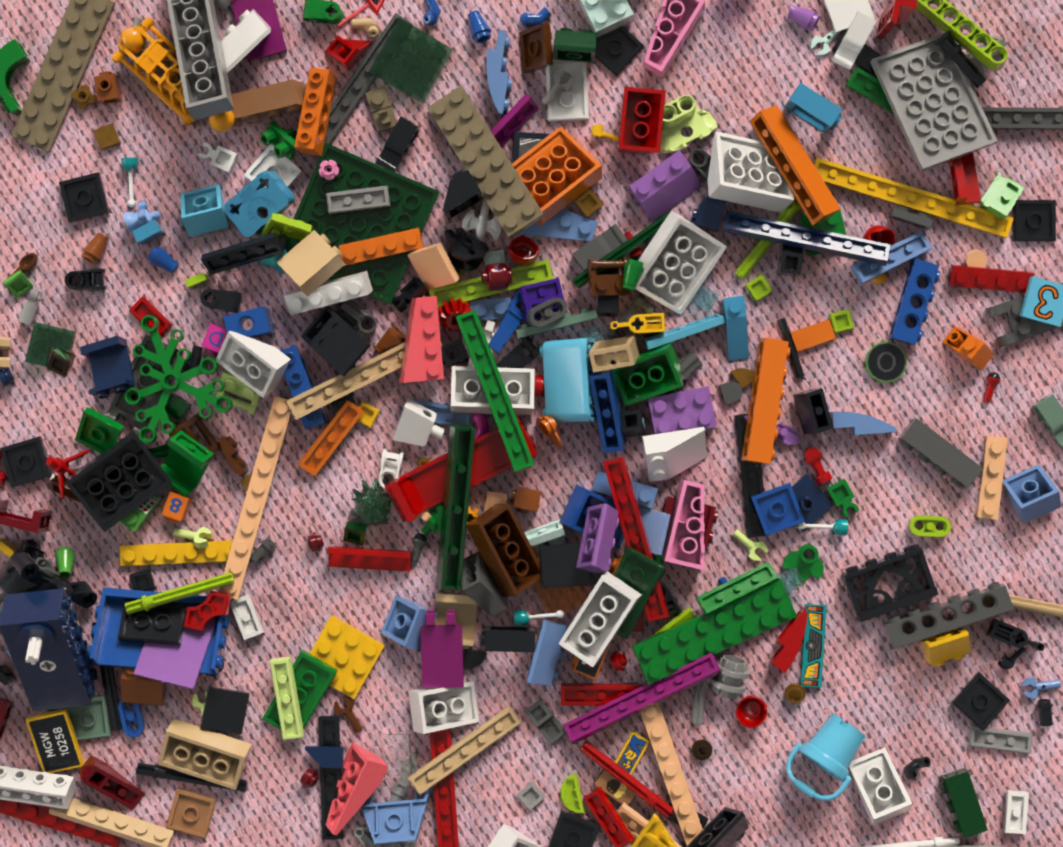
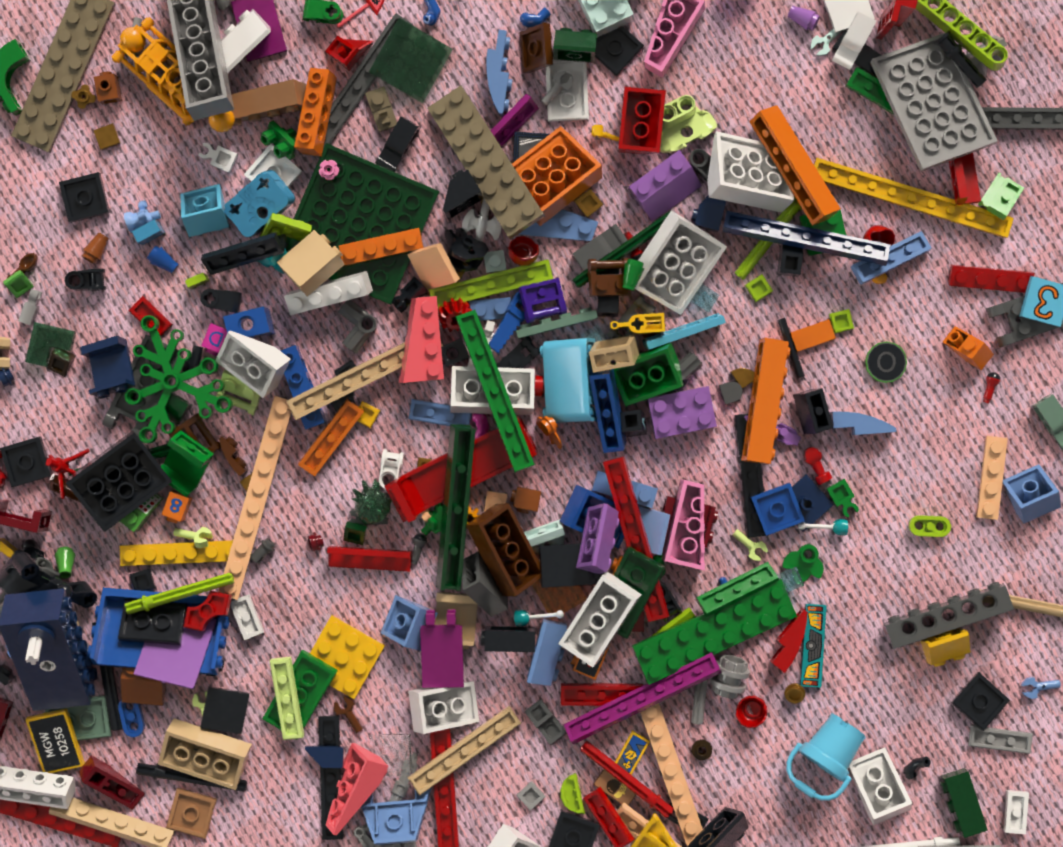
(98, 431): green plate -> none
(130, 166): hinge -> none
(309, 778): dark red plate -> none
(336, 340): black slope -> none
(358, 199): light grey tile -> none
(368, 25): tan arm -> none
(391, 339): dark orange cone -> none
(417, 425): white torso -> none
(473, 658): black tile -> none
(479, 28): blue cone -> none
(497, 276): dark red head -> none
(546, 313): dark grey plate -> none
(618, 661): red plate -> none
(673, 452): white slope -> none
(735, 327): dark azure slope -> none
(814, 108): dark azure window -> none
(899, 330): blue brick -> none
(916, 593): black fence -> none
(919, 220): dark grey plate -> none
(940, 453): dark grey brick -> none
(976, 258): light nougat tile -> none
(1008, 637): black piece -> none
(1009, 663): black hand -> none
(1034, 220): black tile -> none
(1045, 712): black pin -> none

